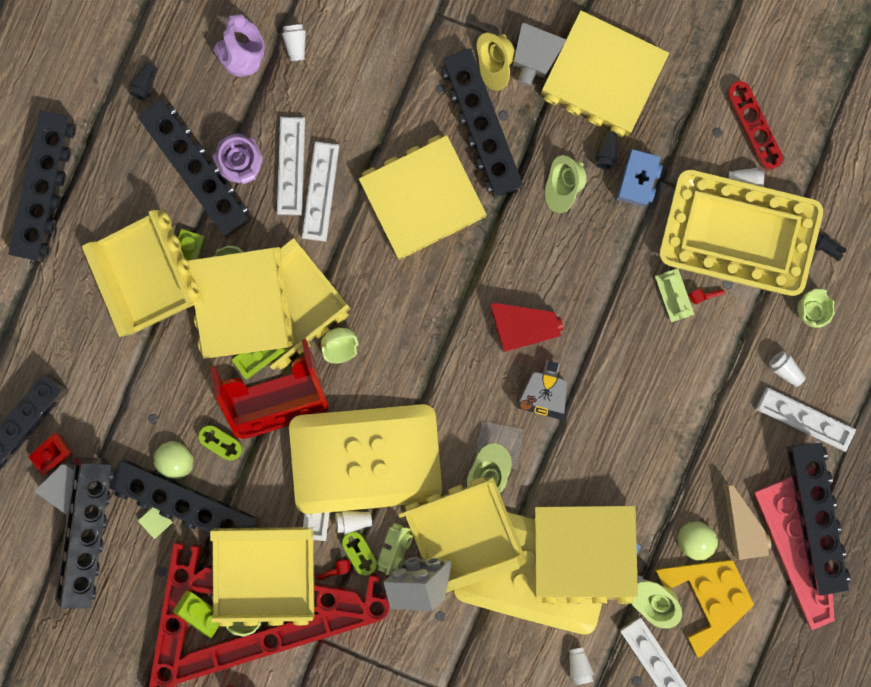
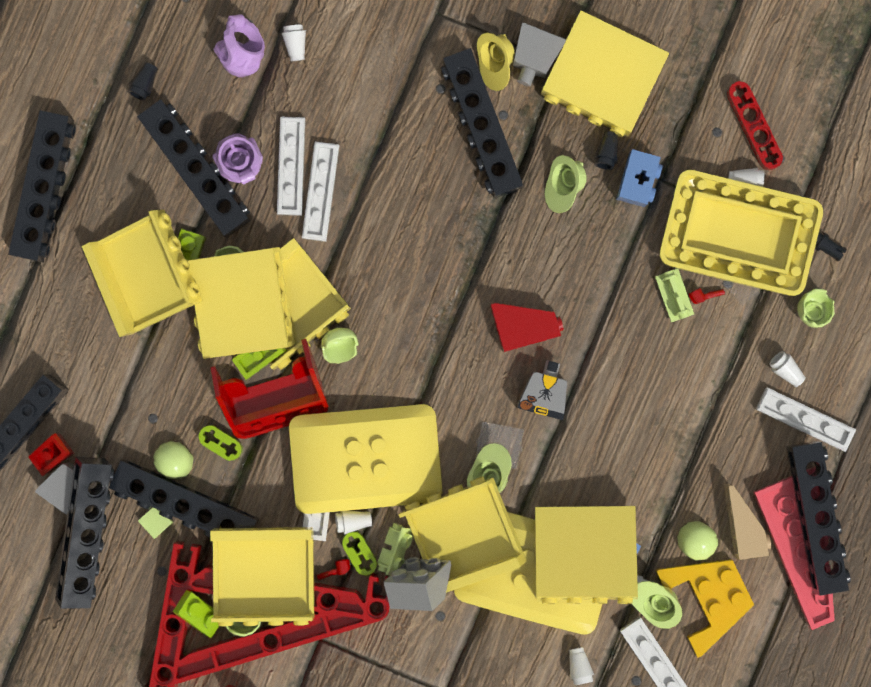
(422, 196): light yellow panel -> none

